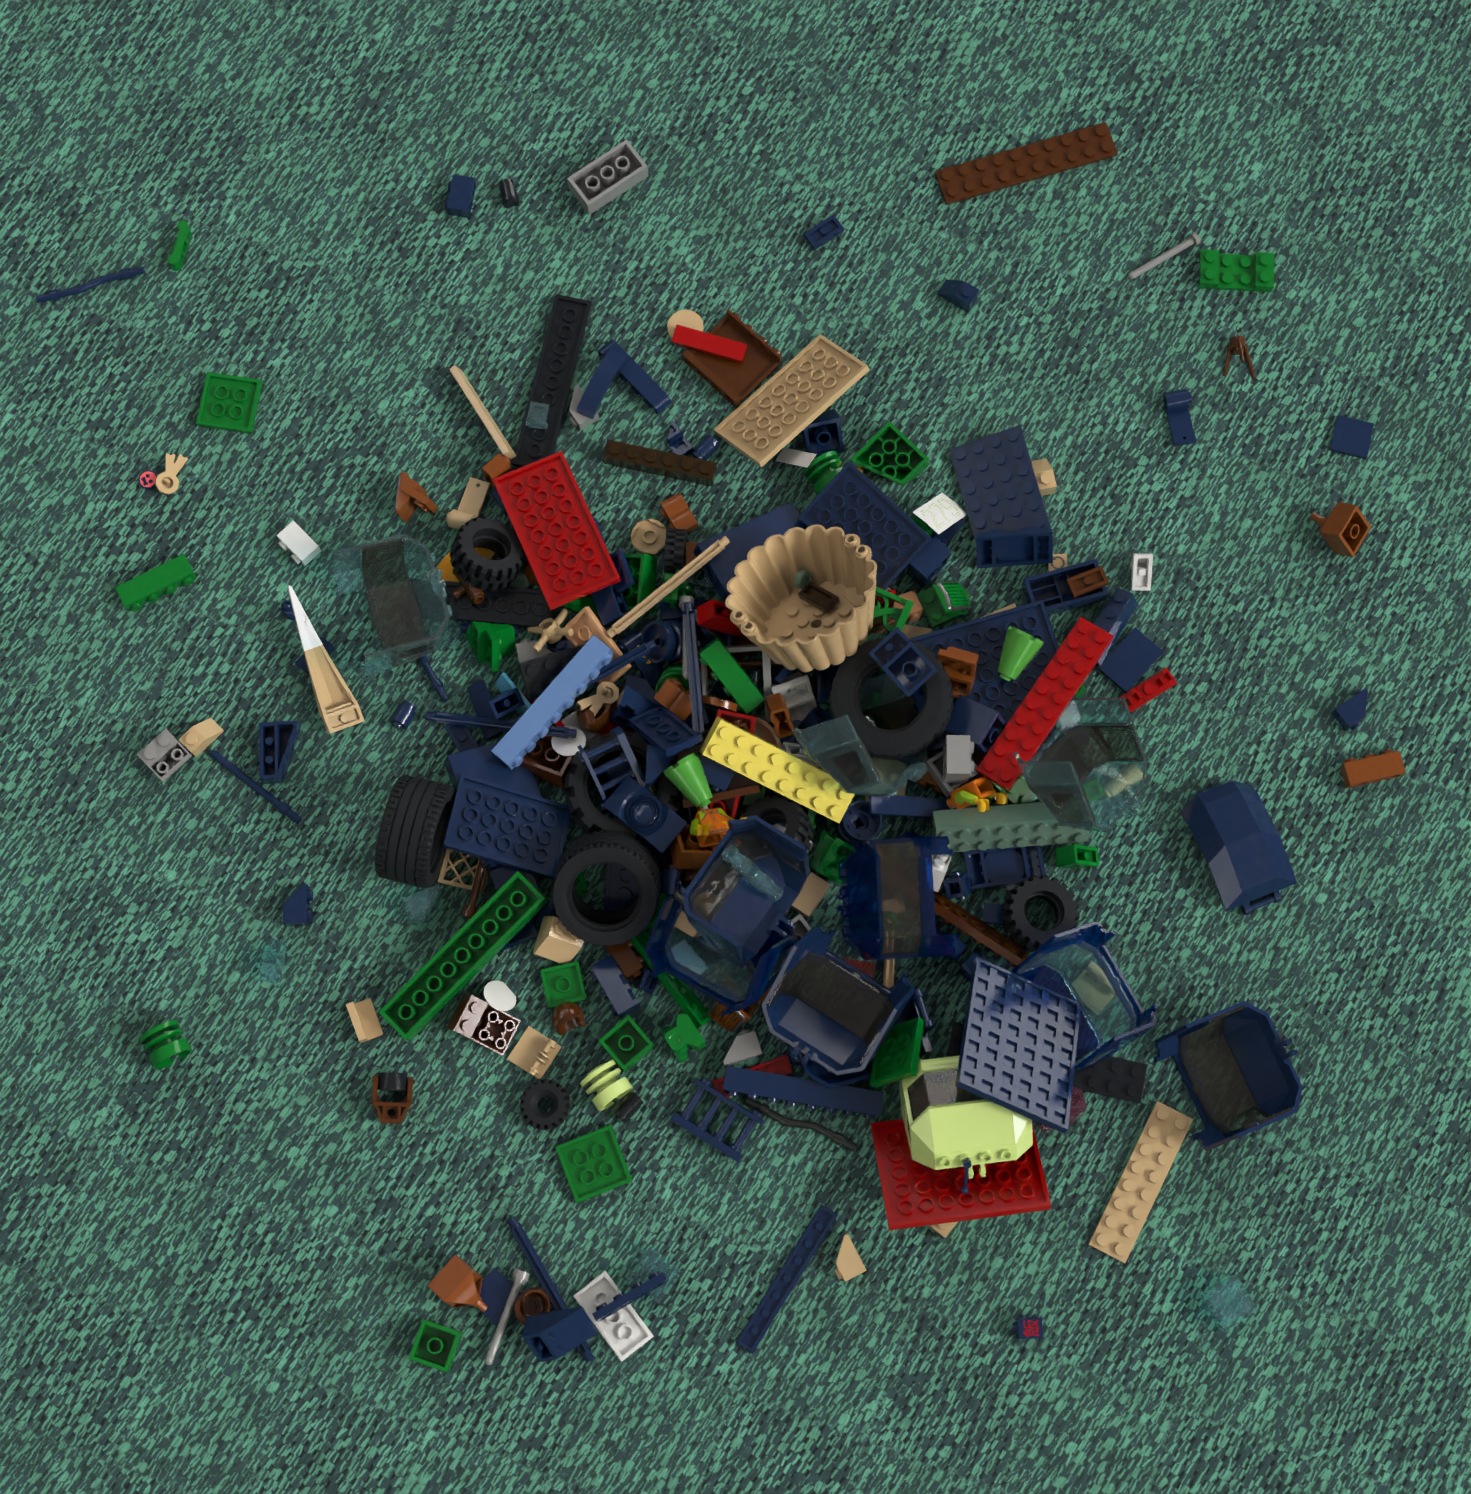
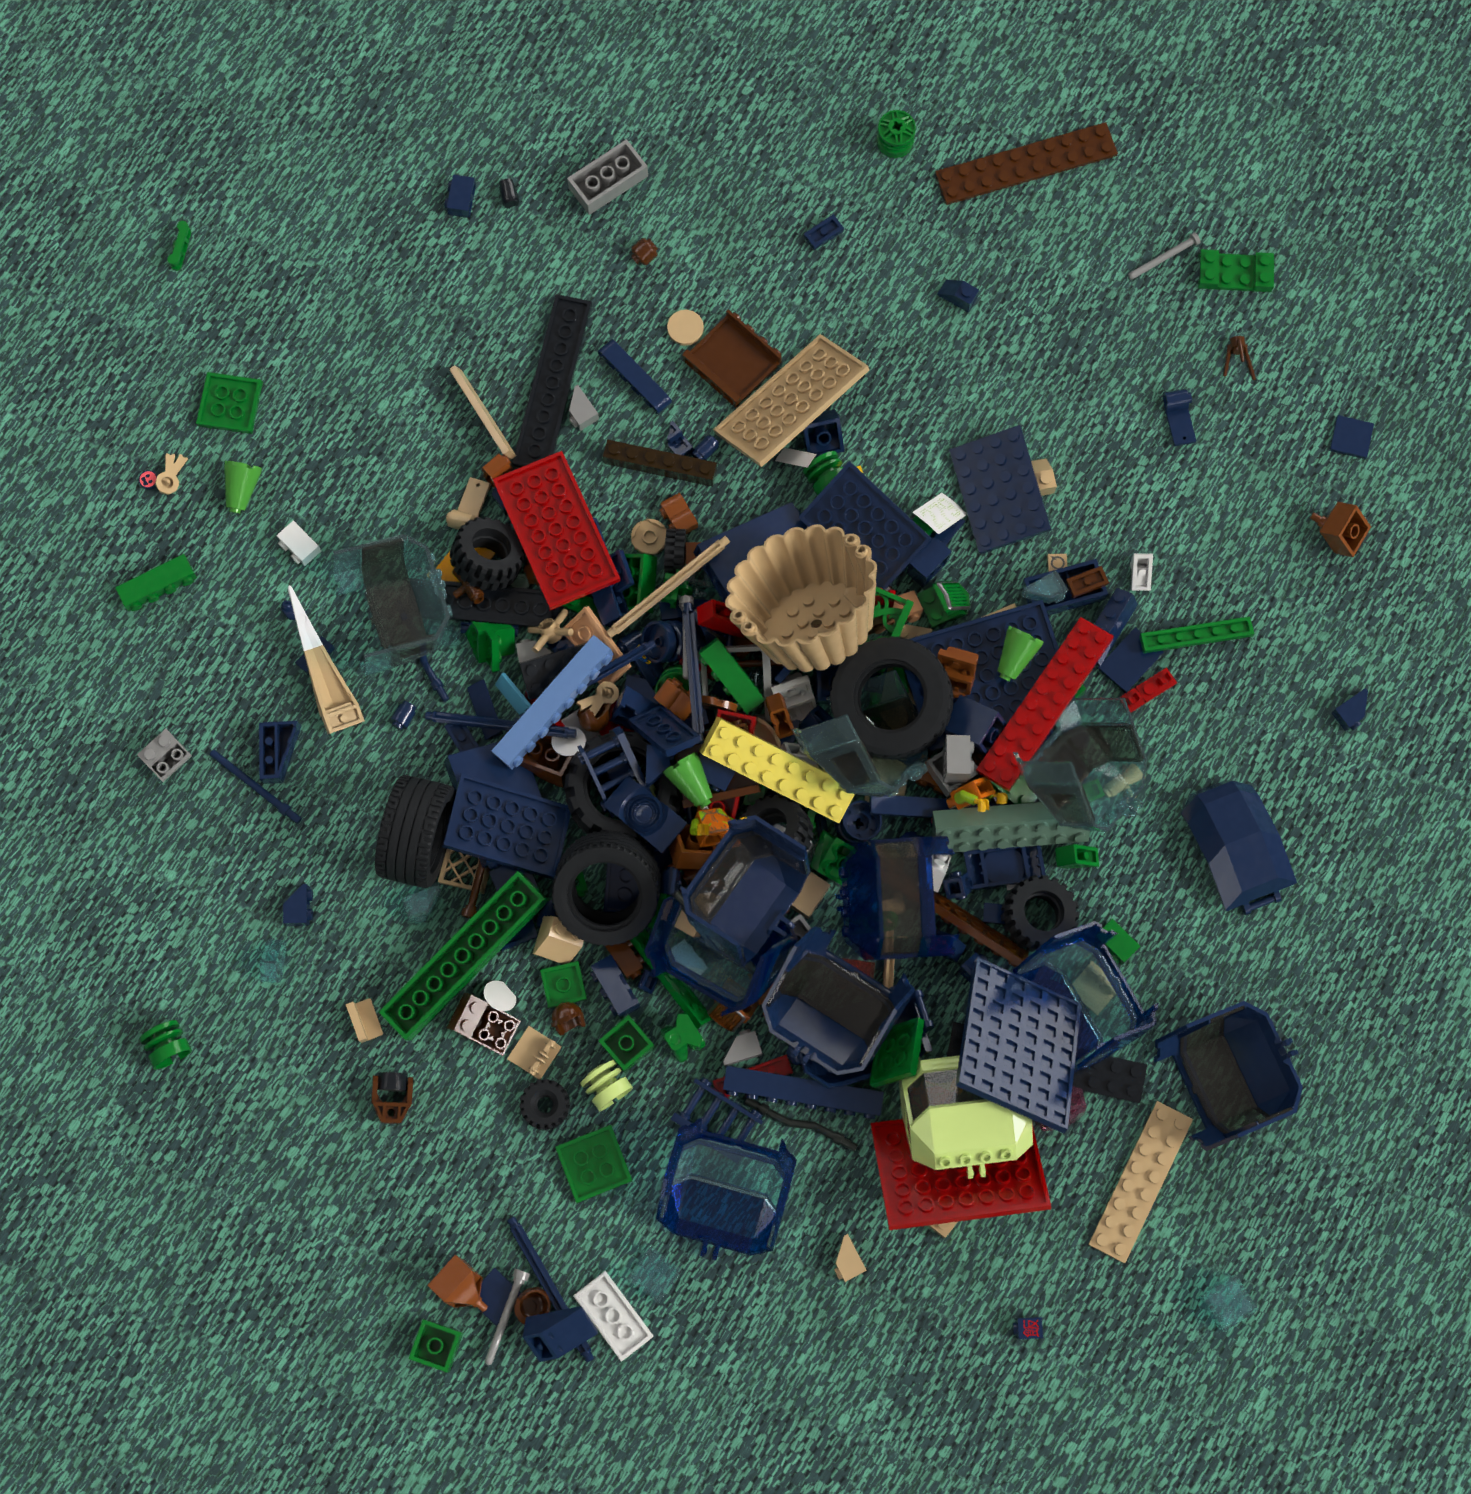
(125, 274): dark blue bar -> none
(201, 736): tan slope -> none
(239, 484): none -> bright green cone
(410, 496): dark orange piece -> none
(505, 702): dark blue slope -> none
(537, 415): clear light blue tile -> none
(600, 383): dark blue slope -> none
(628, 1107): black piece -> none
(637, 1291): dark blue plate -> none
(644, 251): none -> reddish brown head
(709, 343): red tile -> none
(725, 1191): none -> clear blue windscreen
(752, 873): clear light blue piece -> none
(786, 1278): dark blue tile -> none
(802, 578): sand green tile -> none
(818, 597): dark brown tile -> none
(892, 456): green wedge -> none
(896, 133): none -> green wheel
(902, 661): dark blue slope -> none
(967, 1164): dark blue hinge -> none
(1014, 548): dark blue slope -> none
(1048, 589): none -> clear light blue slope
(1122, 945): none -> green brick
(1196, 634): none -> green plate
(1372, 768): dark orange brick -> none

